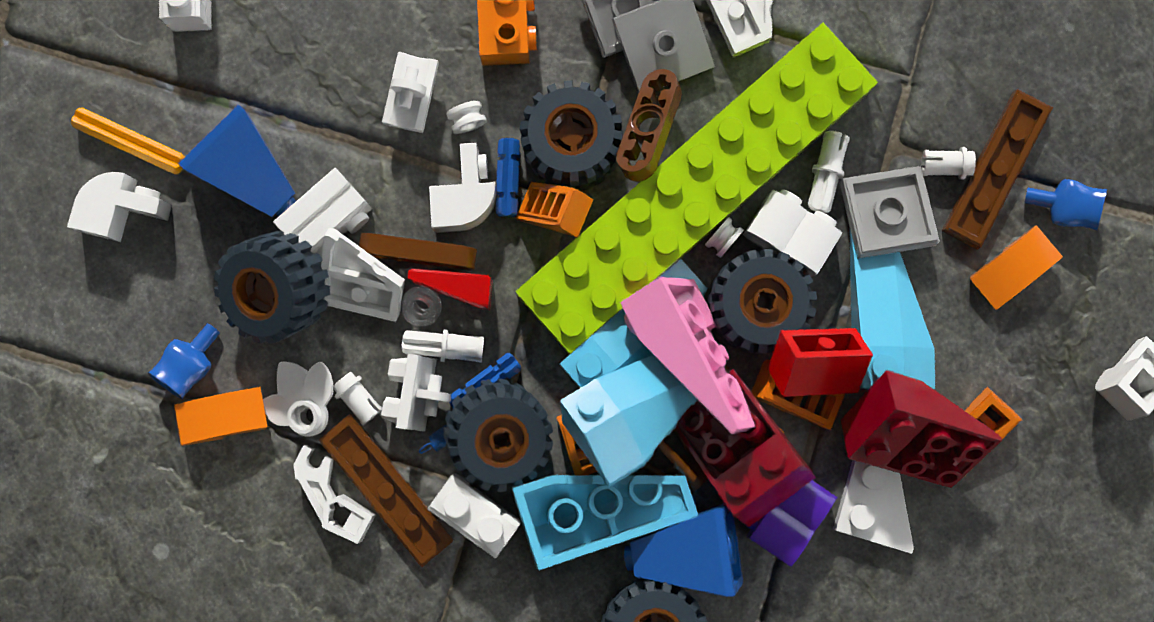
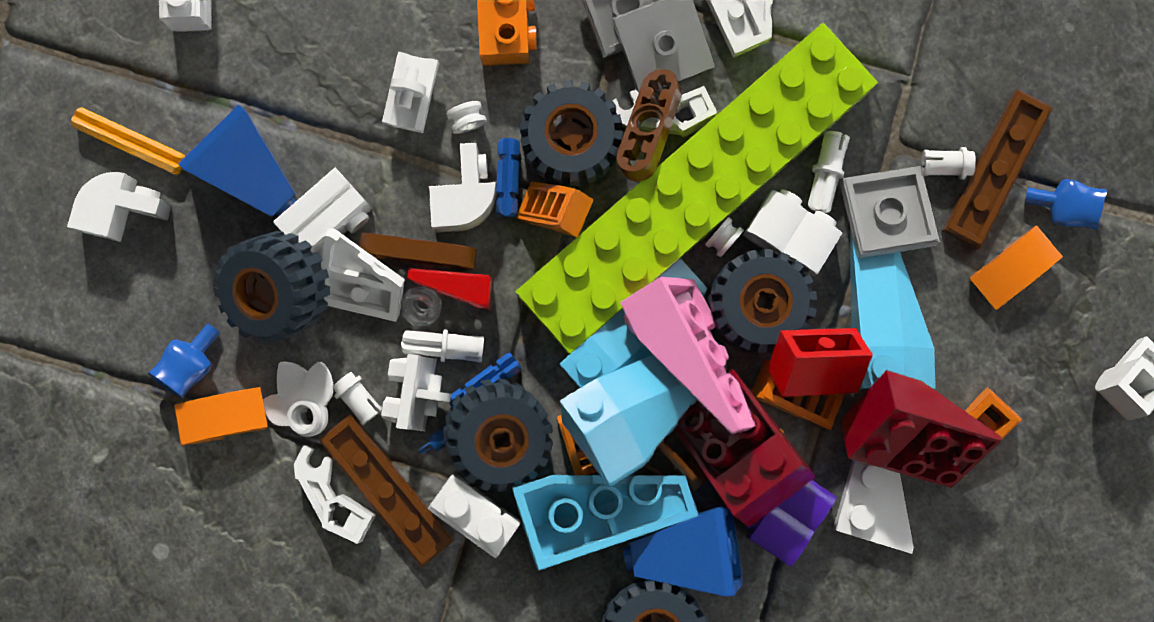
(698, 103): none -> white piece

